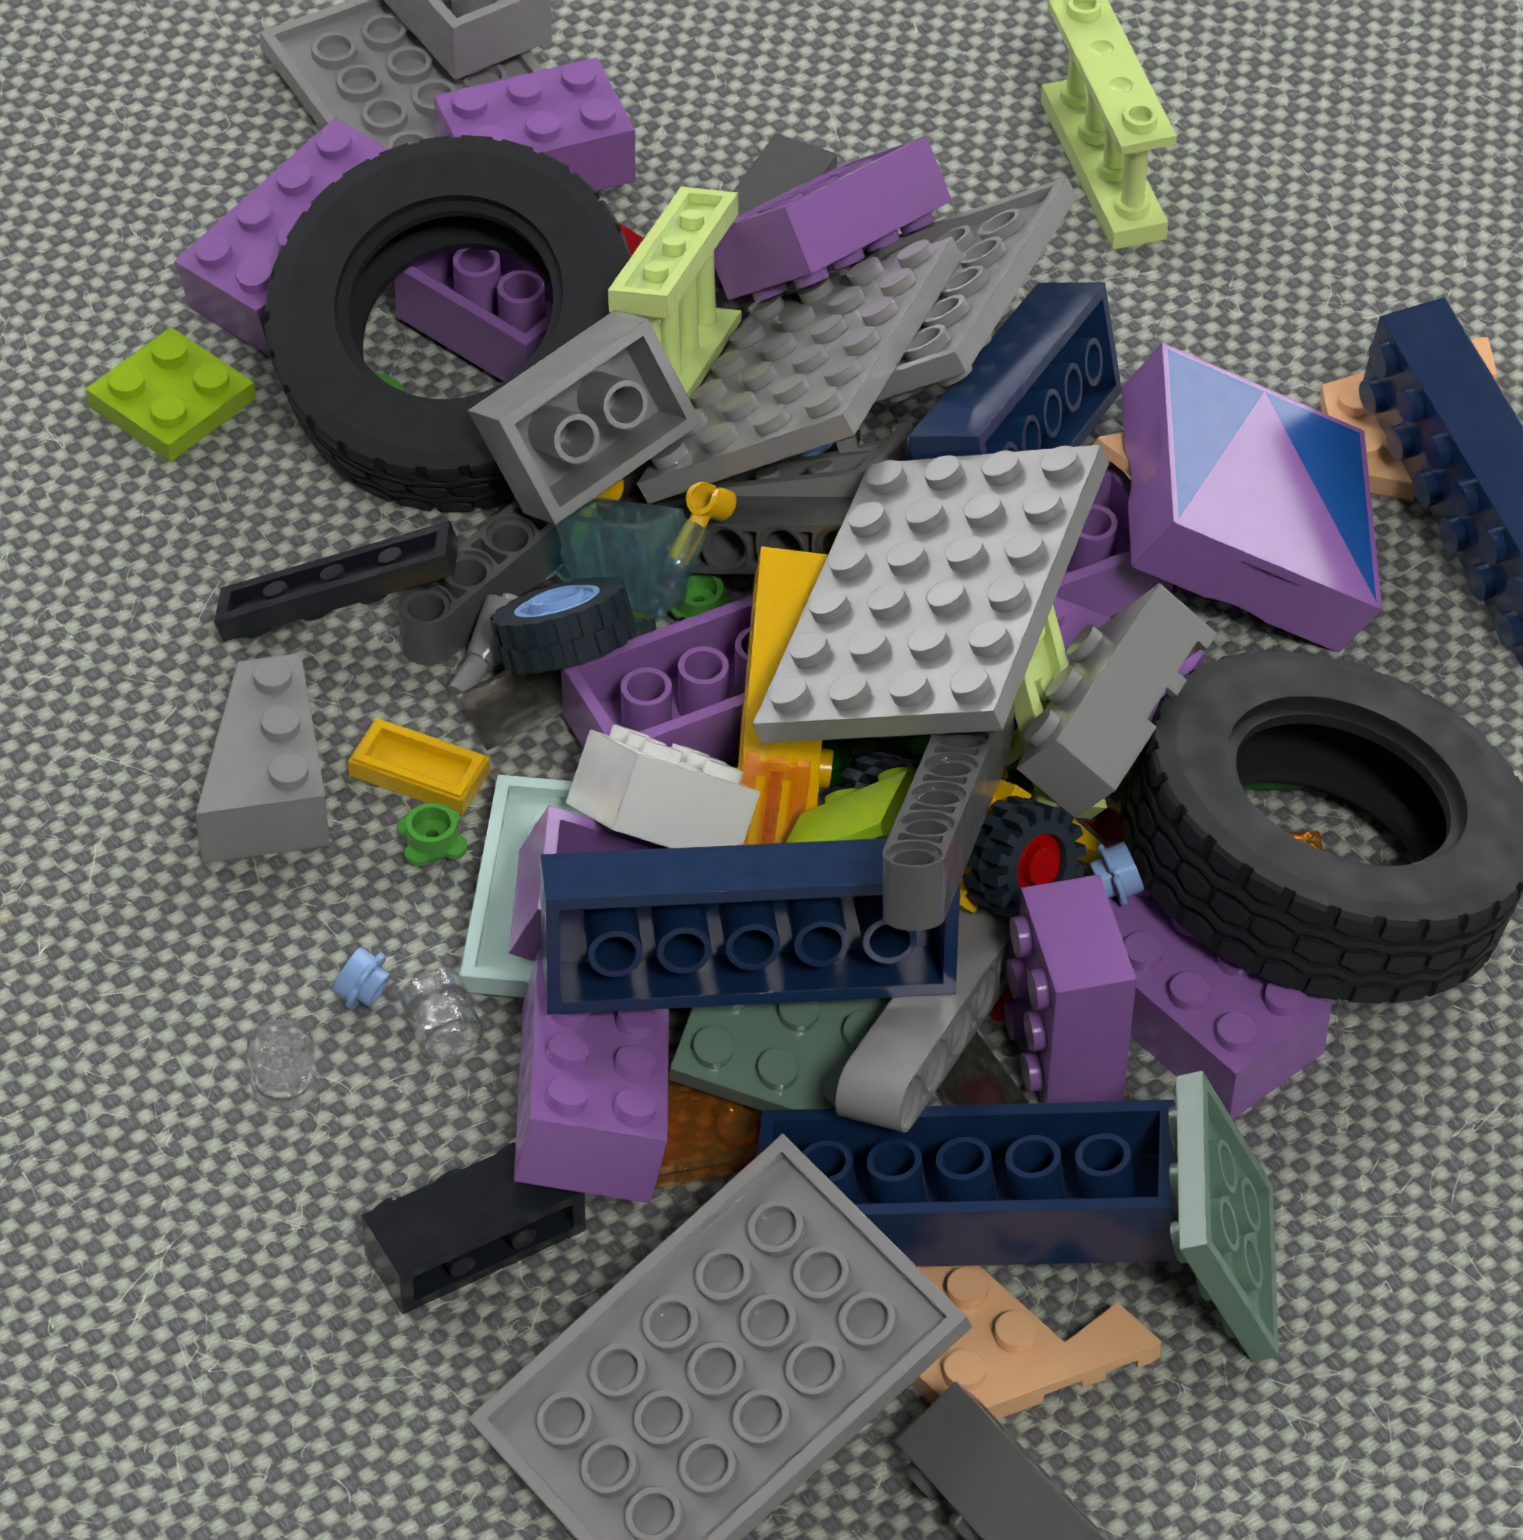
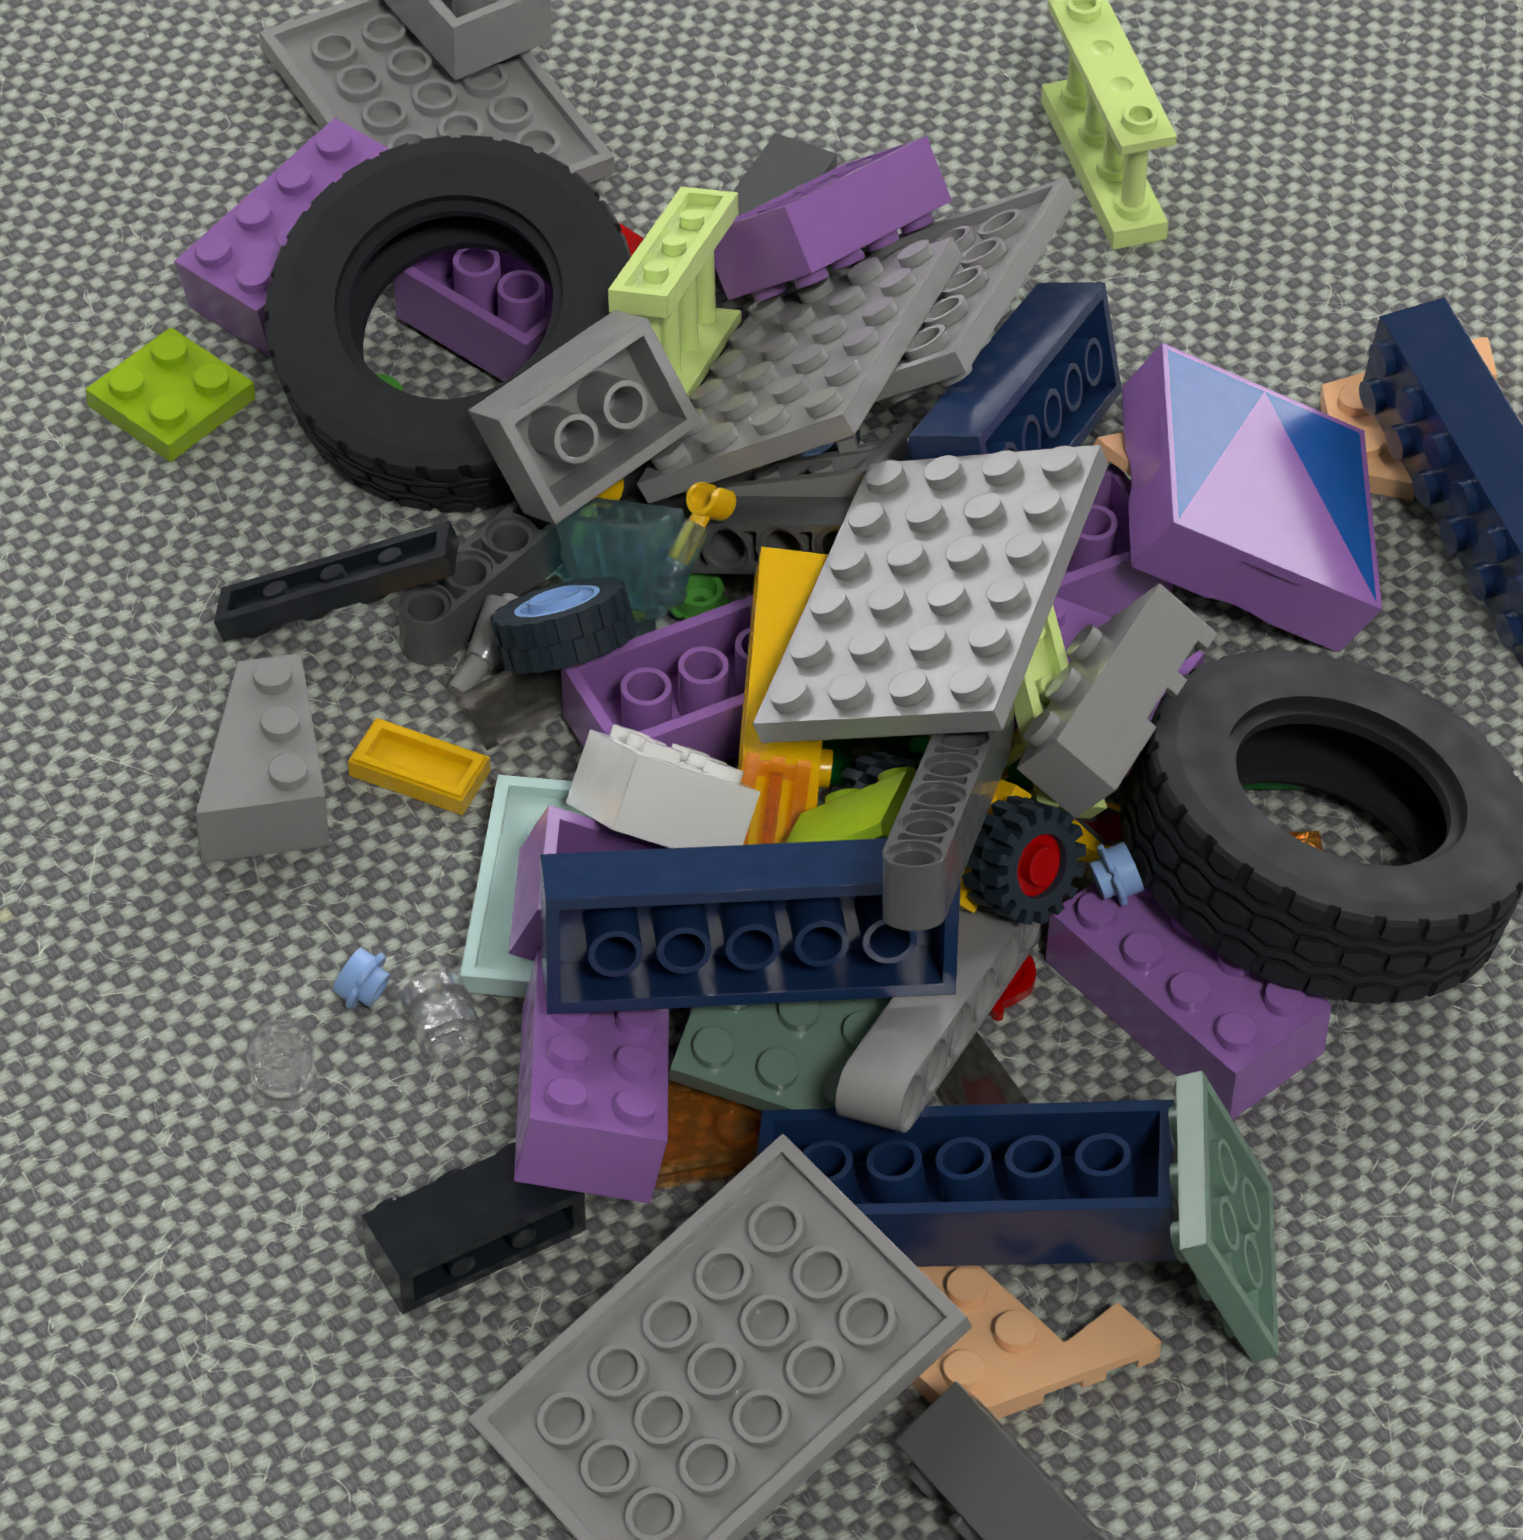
(431, 834): bright green plate -> none
(556, 111): medium lavender brick -> none
(1070, 992): medium lavender brick -> none

